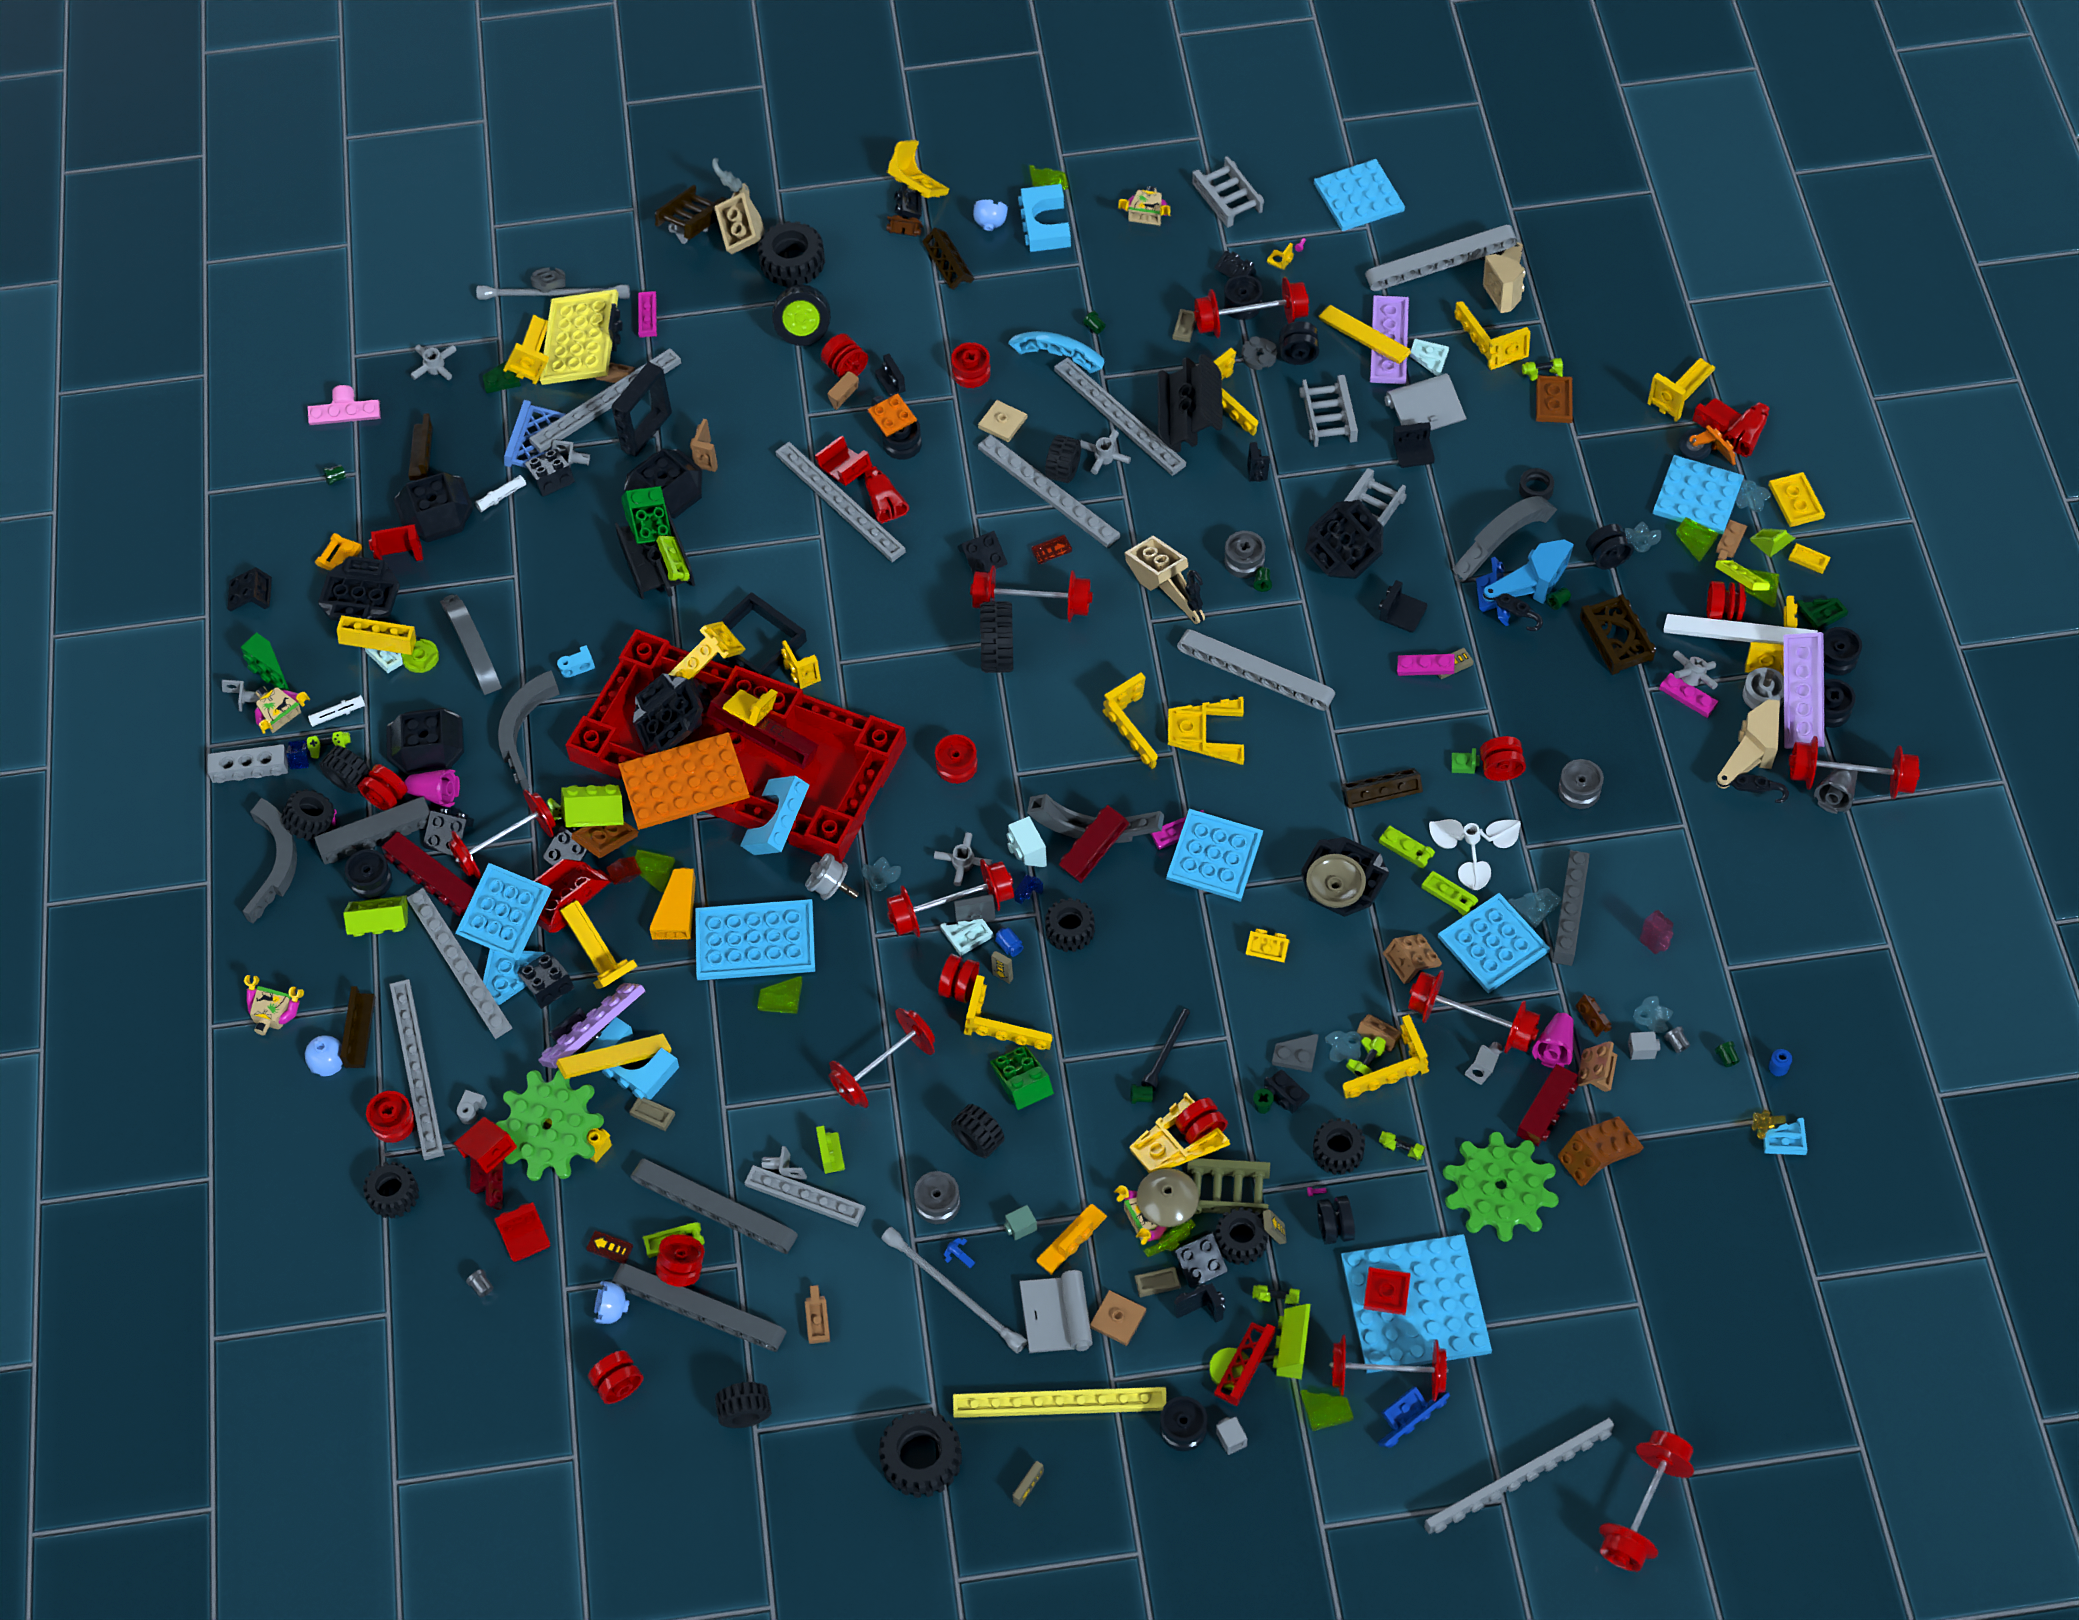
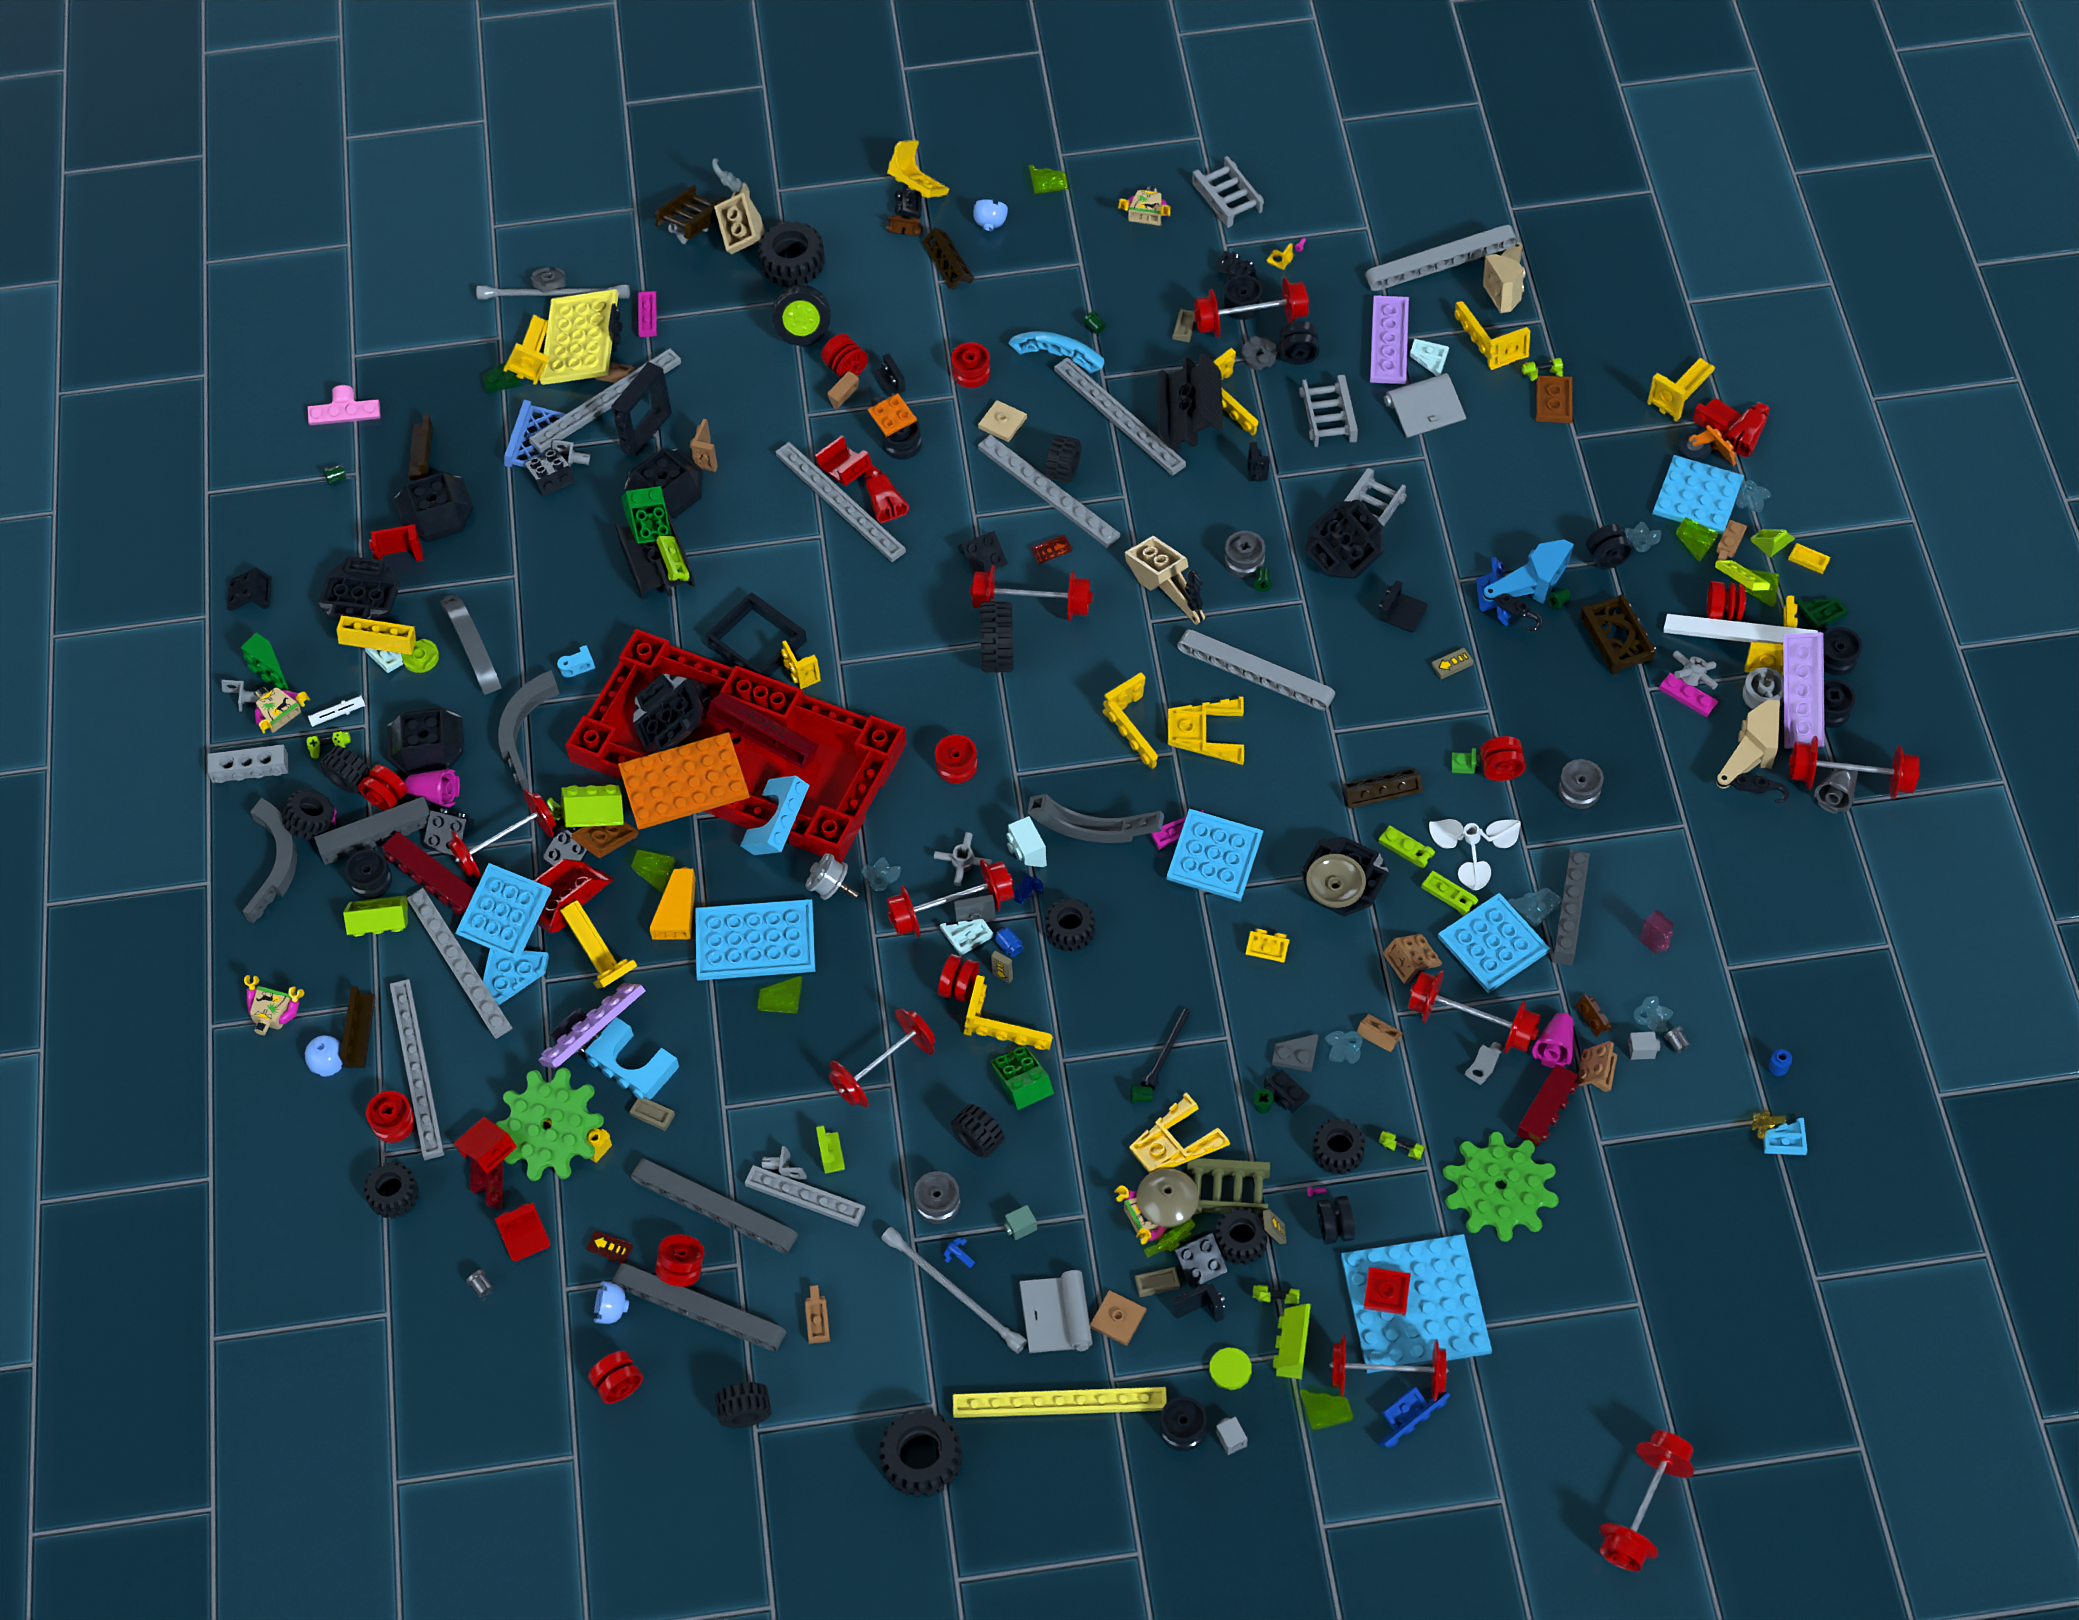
(297, 754): clear blue bracket -> none
(346, 549): light orange plate -> none
(433, 361): light grey bar -> none
(469, 1106): light grey leg -> none
(502, 492): white pin -> none
(546, 979): black bracket -> none
(612, 1056): yellow tile -> none
(624, 870): clear red brick -> none
(653, 1240): lime plate -> none
(717, 640): yellow bracket -> none
(749, 707): yellow bracket -> none
(1028, 1483): dark tan tile -> none
(1039, 235): medium azure arch -> none
(1071, 1238): light orange bracket -> none
(1094, 843): dark red brick -> none
(1105, 451): light grey bar -> none
(1200, 1120): red wheel -> none
(1259, 1349): red fence -> none
(1359, 195): medium azure plate -> none
(1364, 334): yellow tile -> none
(1374, 1048): lime piece -> none
(1396, 1071): yellow bracket -> none
(1413, 445): black bracket -> none
(1426, 664): dark pink plate -> none
(1505, 524): dark grey arch -> none
(1512, 1480): light grey plate -> none
(1536, 474): black tyre -> none
(1597, 1147): dark orange bracket -> none
(1727, 1054): dark green bush -> none
(1796, 499): yellow plate -> none

